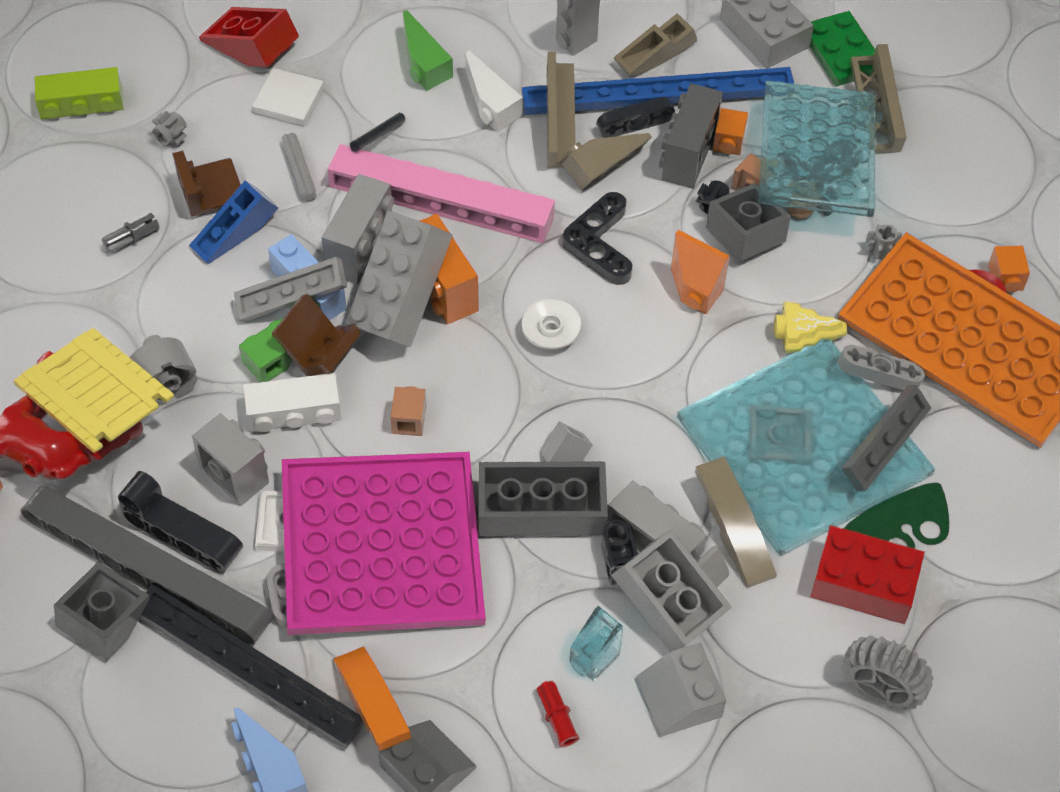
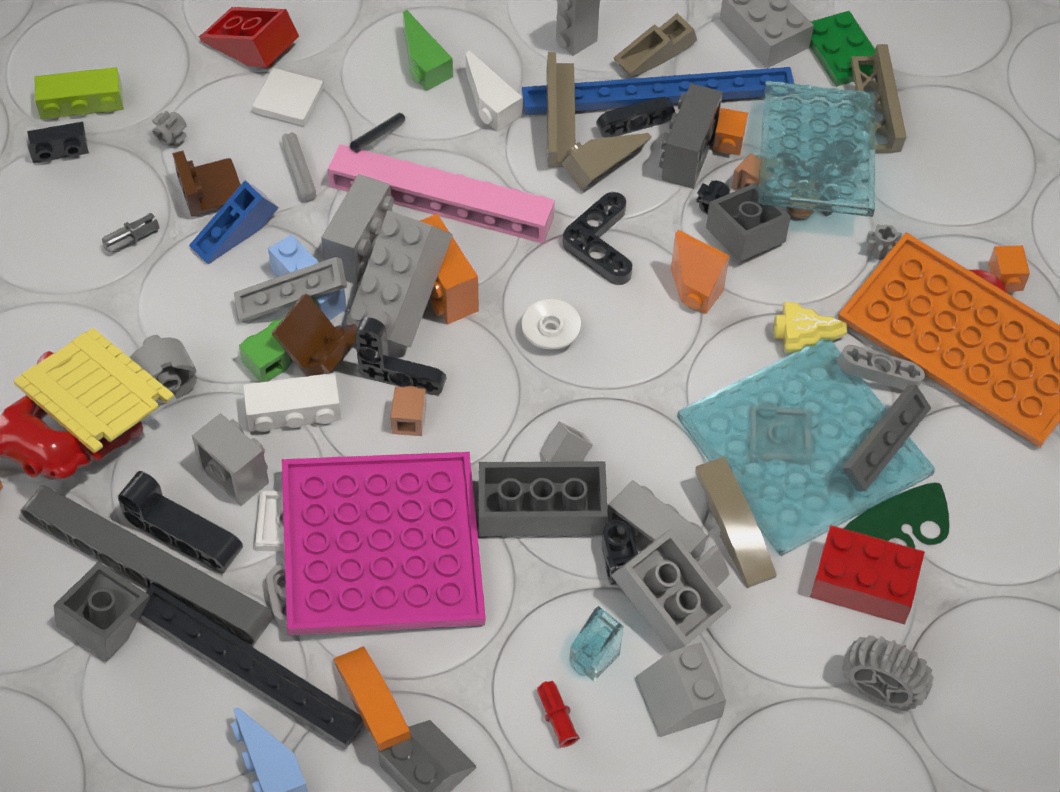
(57, 142): none -> black bracket
(379, 366): none -> black beam

